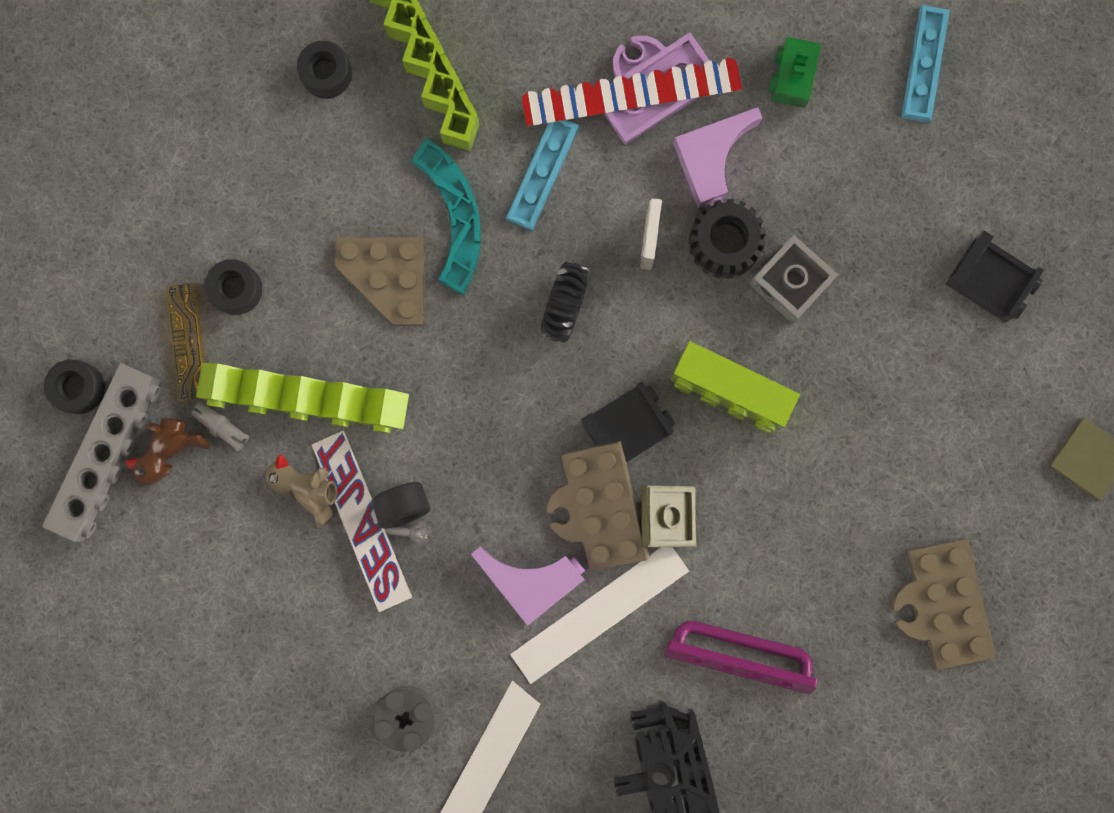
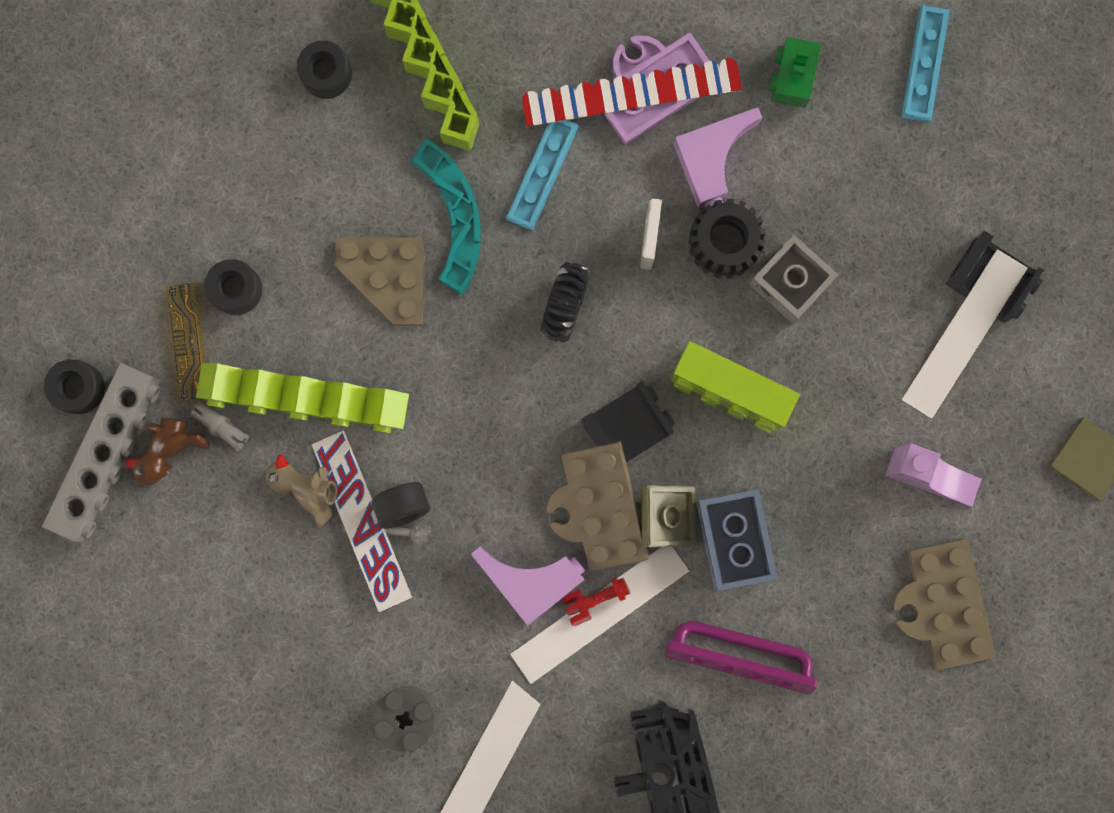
(582, 605): none -> red hinge
(736, 540): none -> sand blue brick
(928, 472): none -> lavender arch
(964, 333): none -> white sticker

